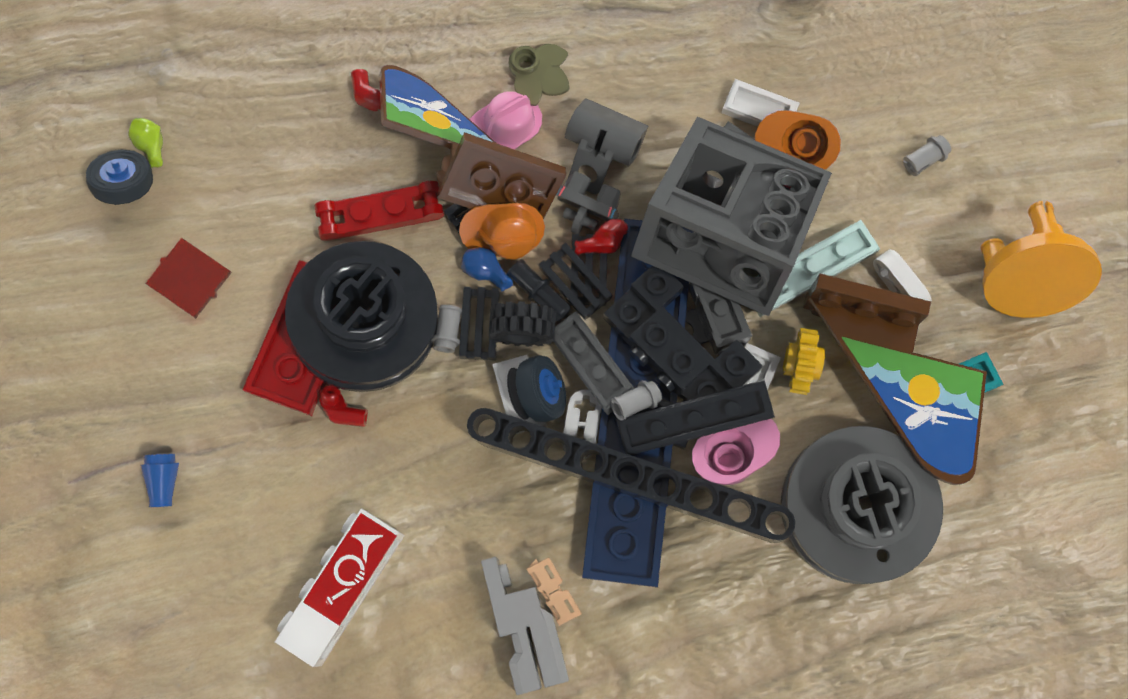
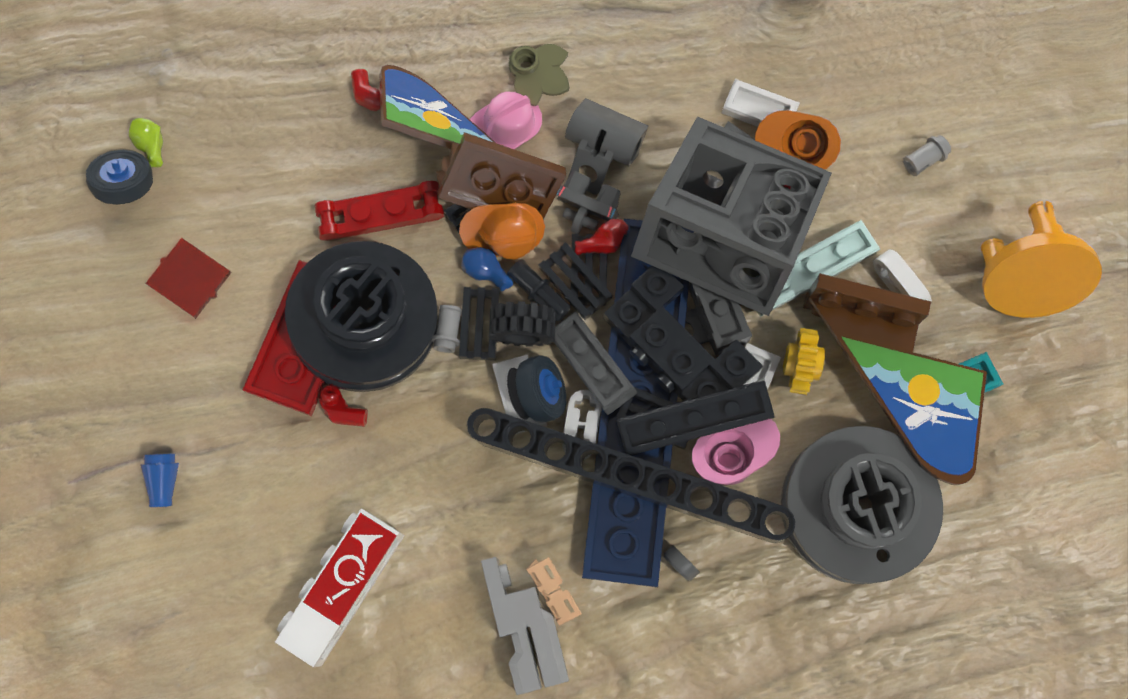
(636, 400): light grey pin -> none
(681, 563): none -> dark grey tile

